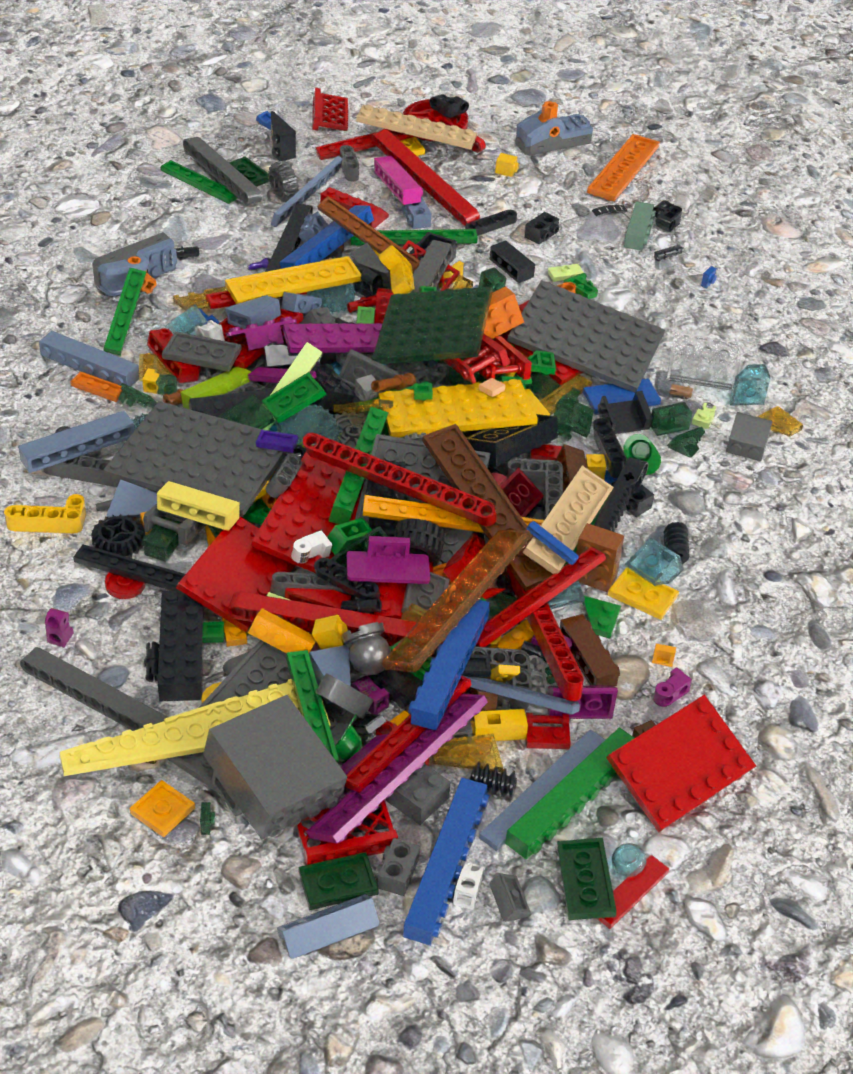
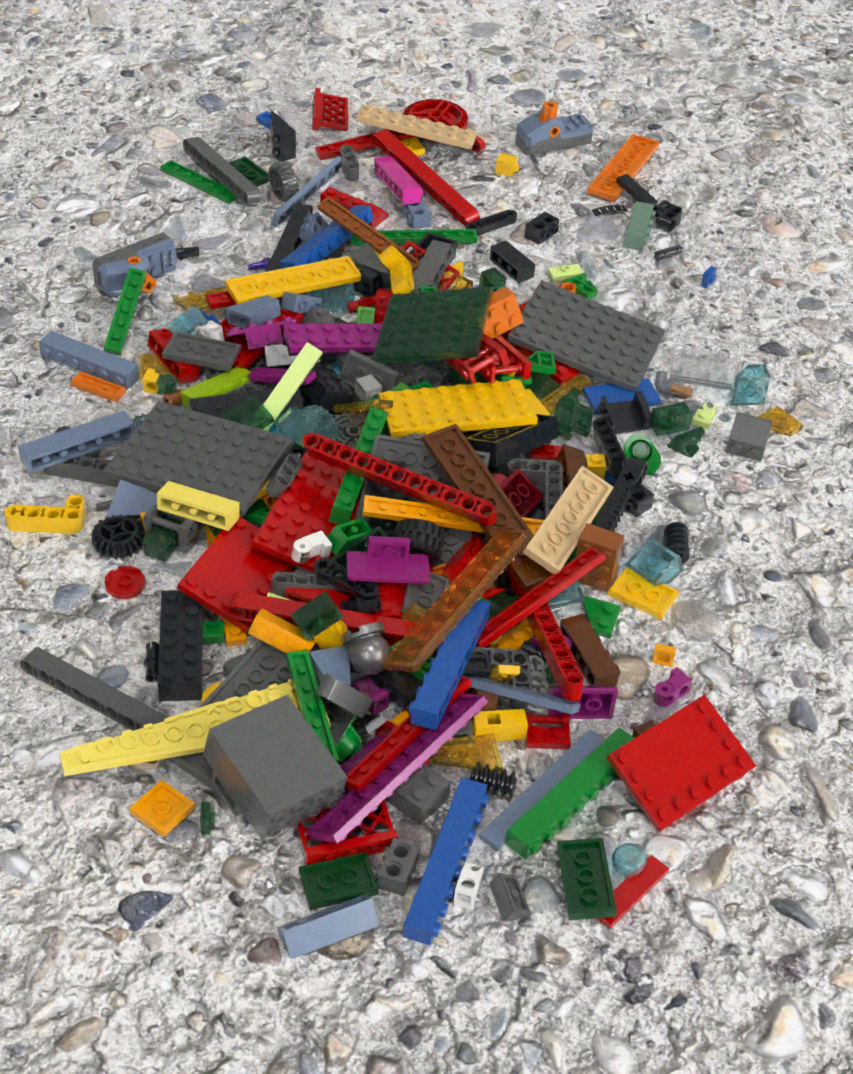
(57, 624): magenta leg -> none
(128, 567): black tile -> none
(133, 394): clear green plate -> none
(277, 441): dark purple tile -> none
(293, 397): green tile -> none
(317, 615): none -> clear green brick
(397, 382): dark orange pin -> none
(422, 391): green plate -> none
(449, 106): black piece -> none
(492, 387): light nougat tile -> none
(552, 543): blue axle -> none
(635, 190): none -> black tile

